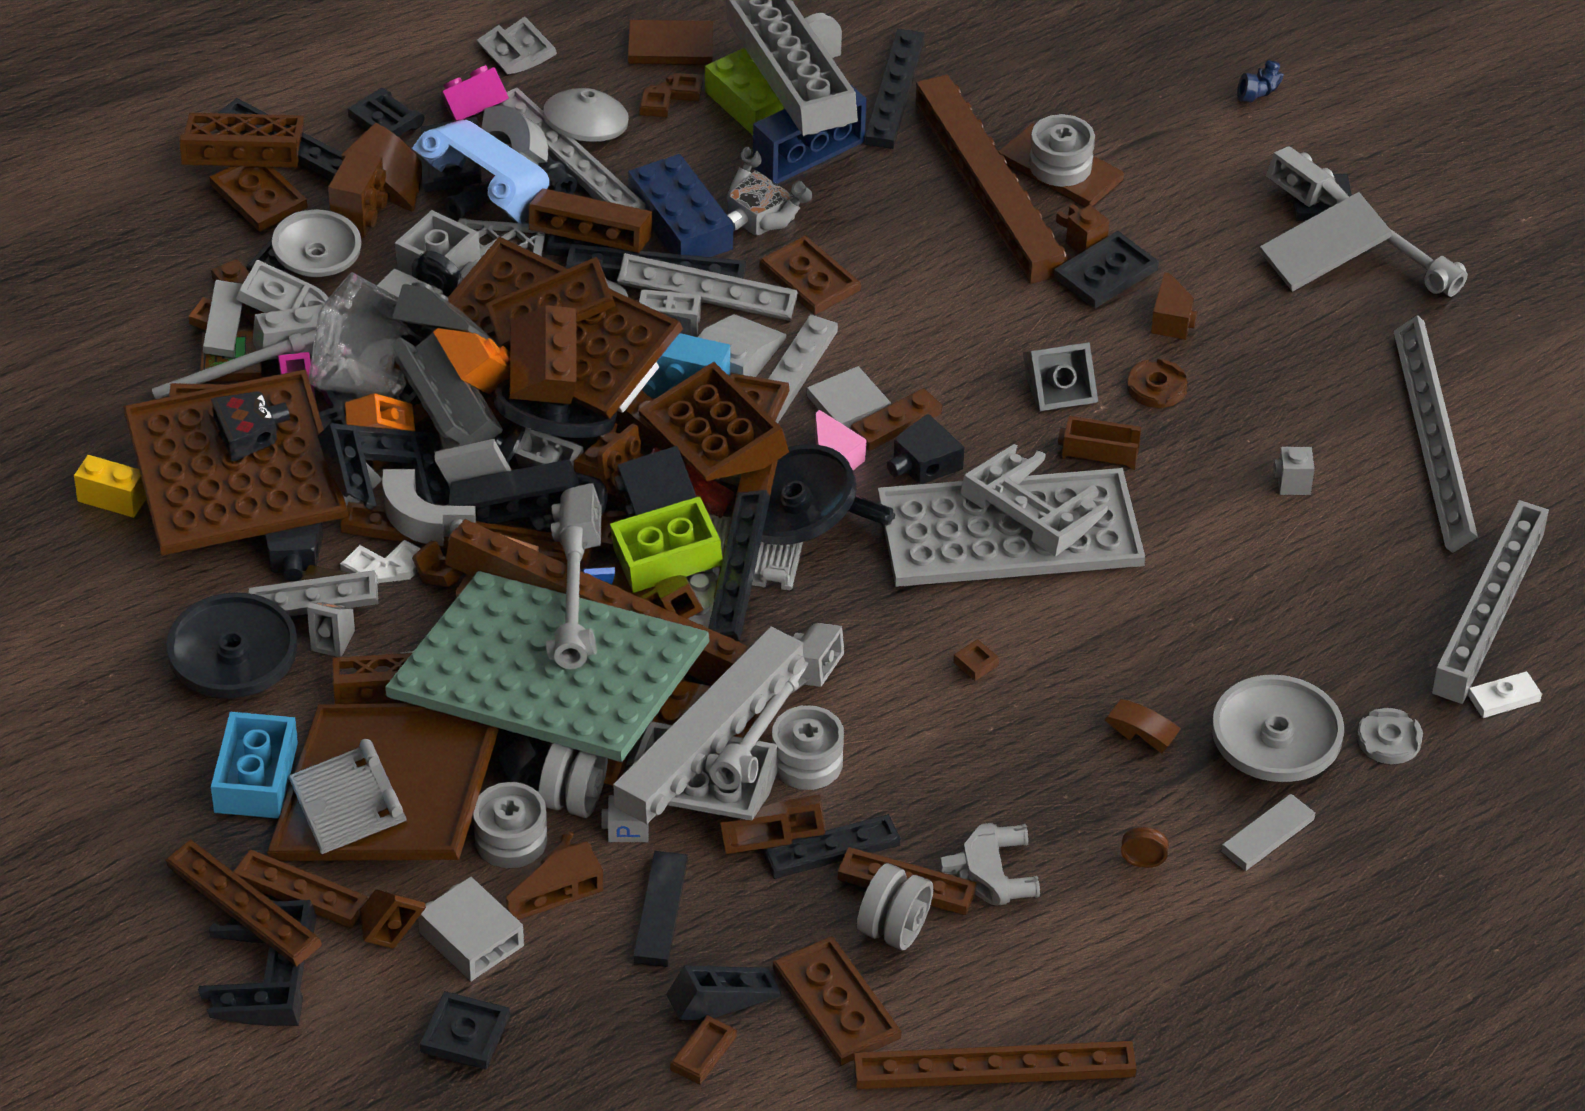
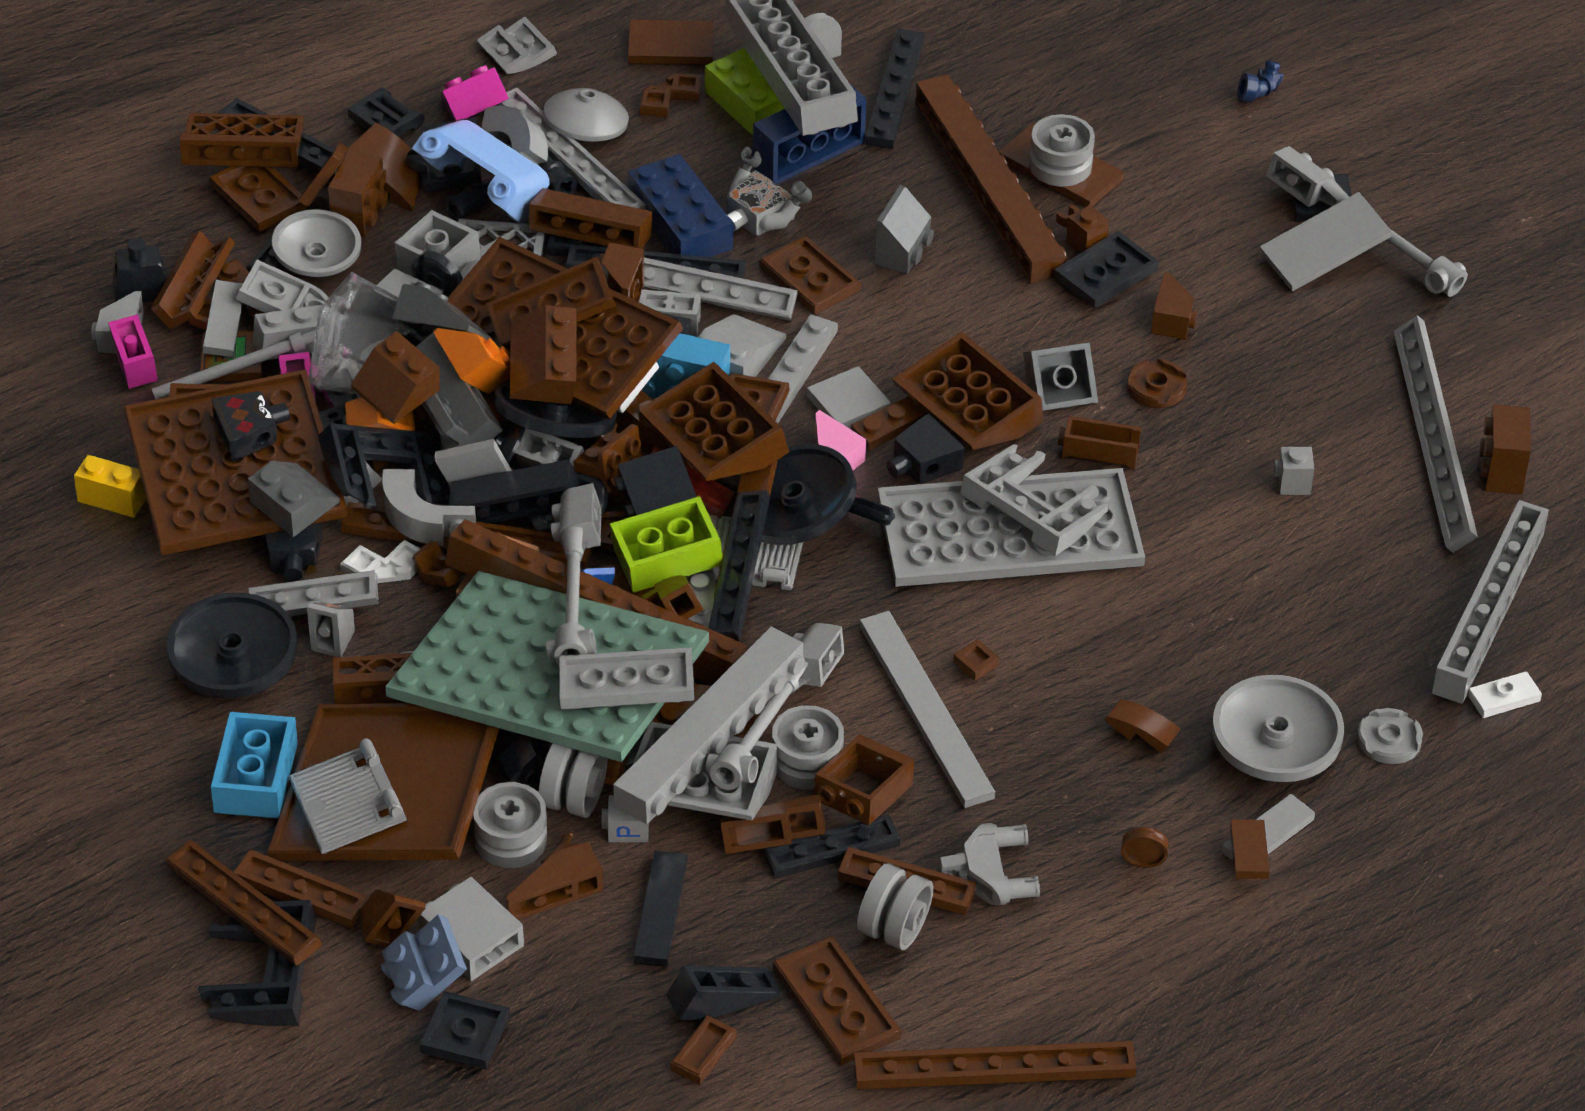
(125, 307): none -> light grey slope
(133, 351): none -> dark pink slope
(138, 270): none -> black torso
(191, 279): none -> reddish brown fence
(290, 495): none -> dark grey slope
(323, 174): none -> reddish brown tile
(396, 378): none -> reddish brown slope
(416, 162): none -> black hinge
(423, 963): none -> sand blue plate
(624, 269): none -> reddish brown slope
(626, 678): none -> light grey plate
(864, 754): none -> reddish brown window
(902, 232): none -> dark grey slope
(927, 709): none -> light grey tile
(972, 394): none -> reddish brown slope
(1249, 849): none -> reddish brown tile
(1506, 449): none -> reddish brown brick

